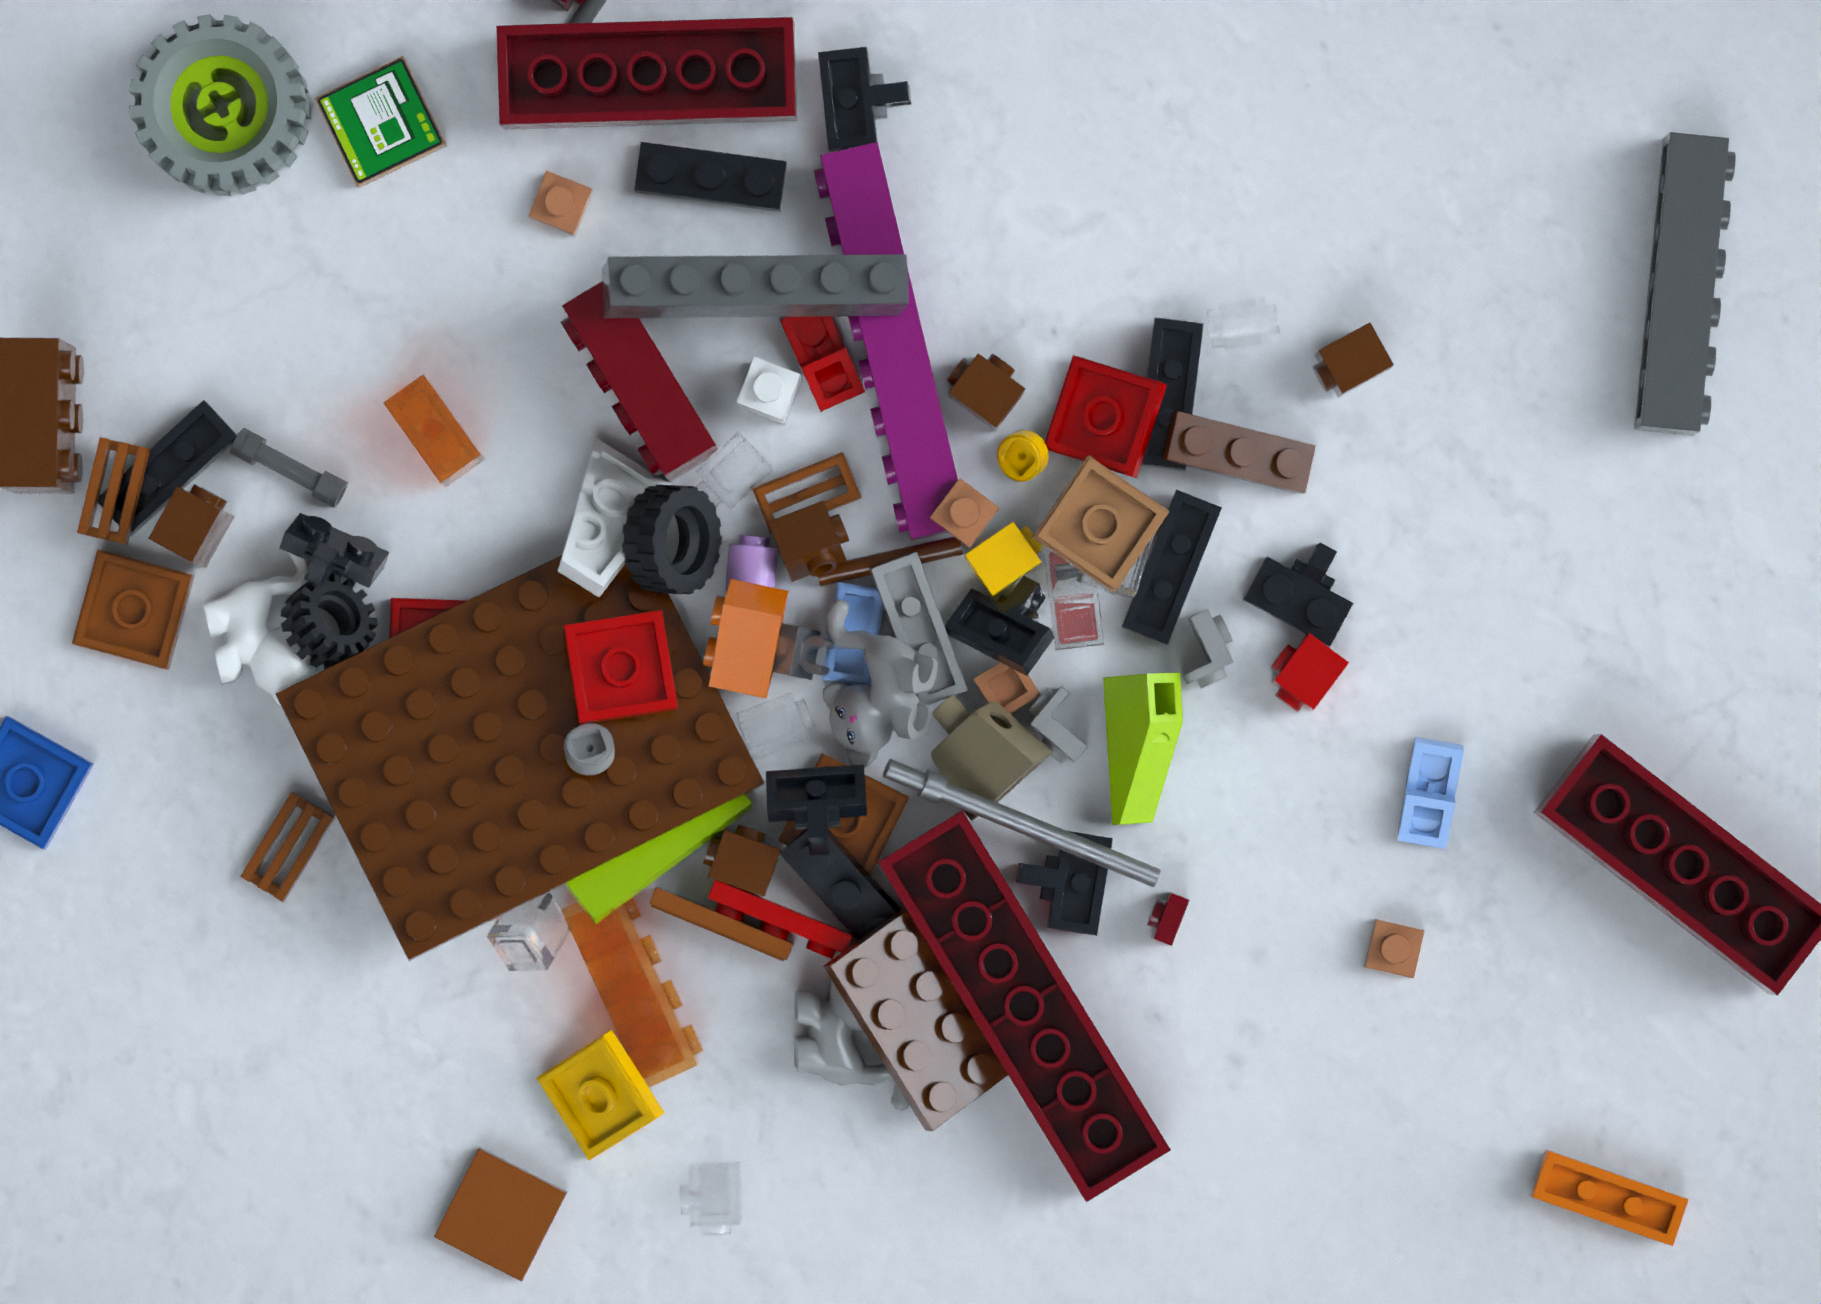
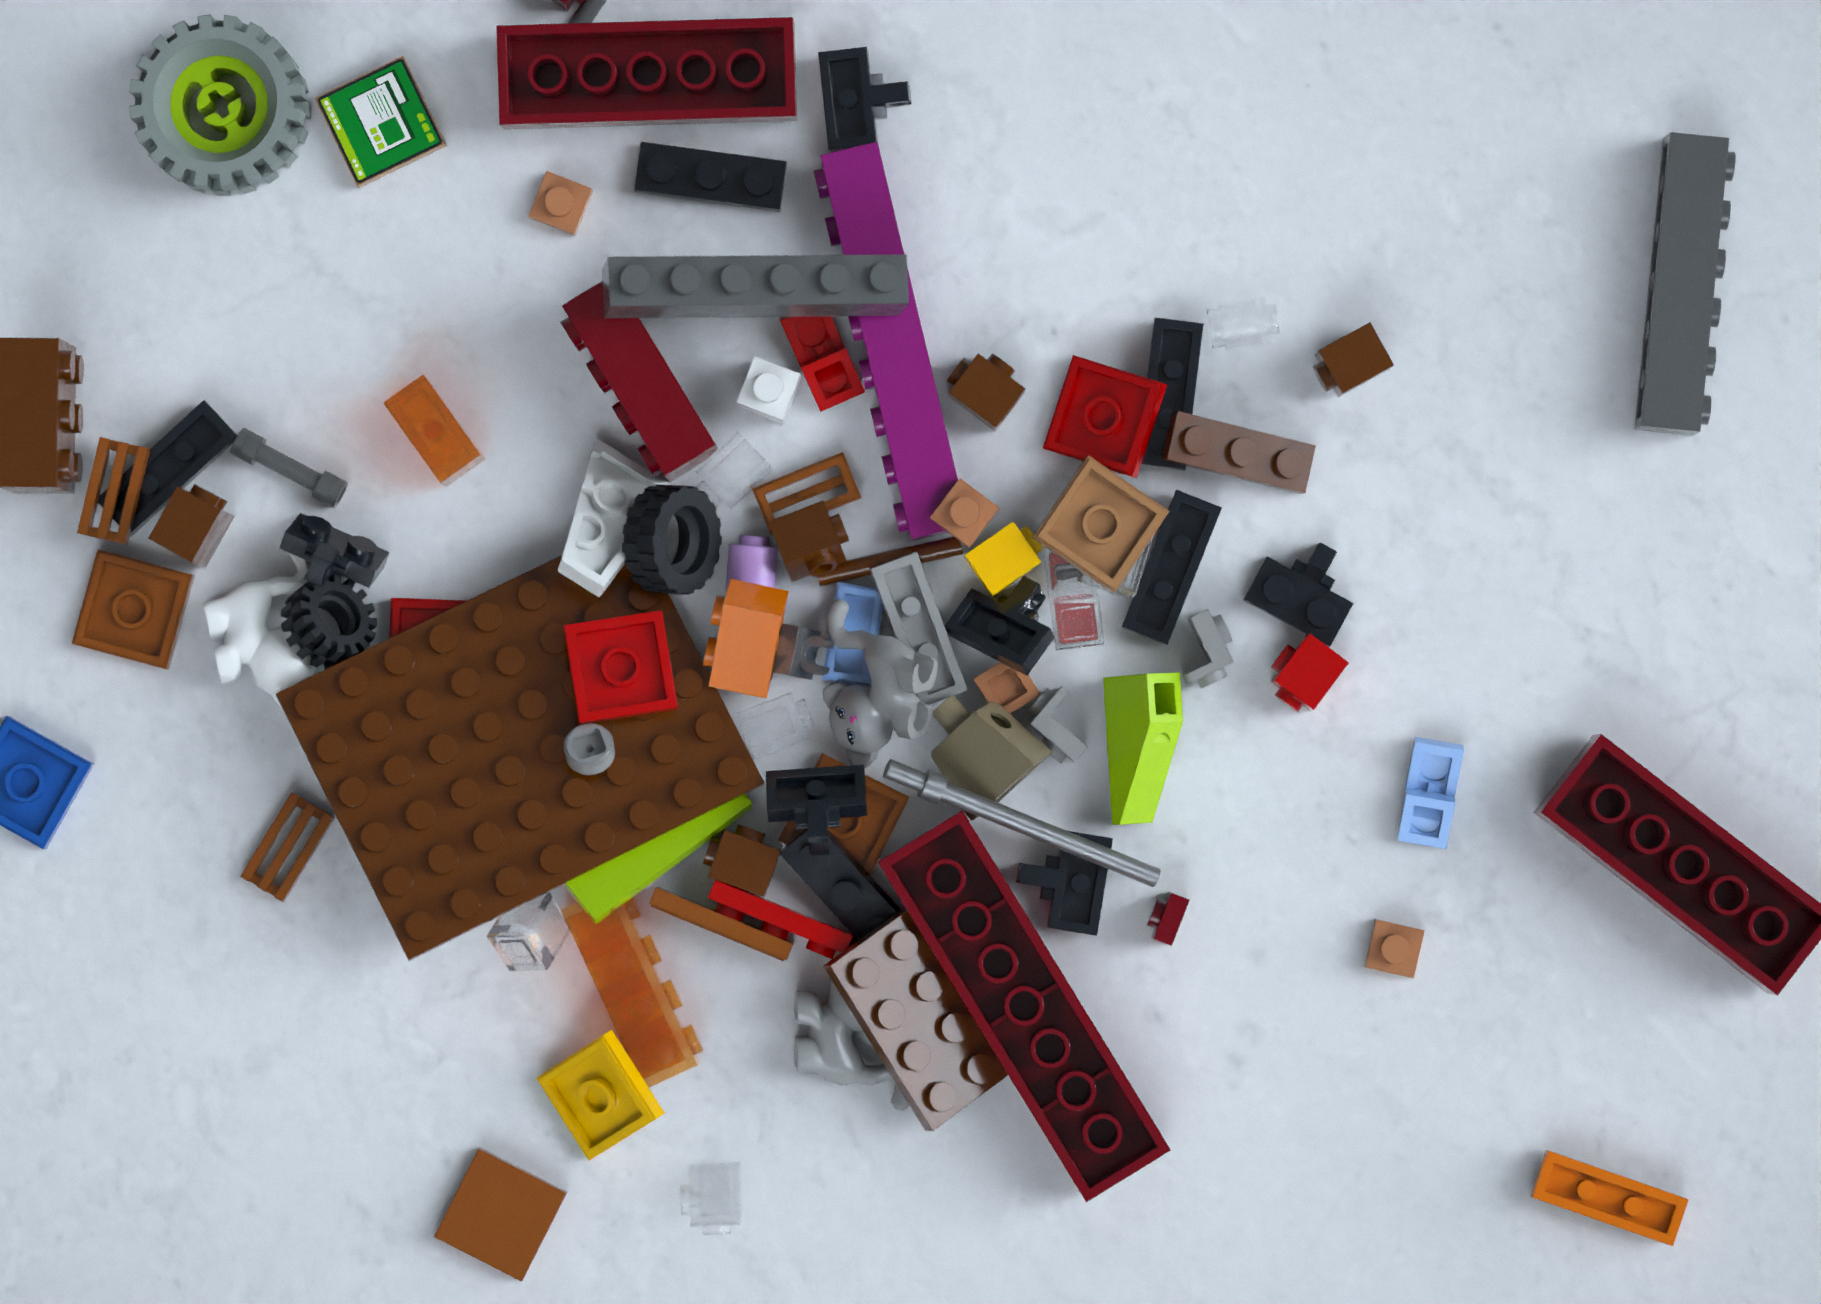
(1022, 455): yellow tile -> none

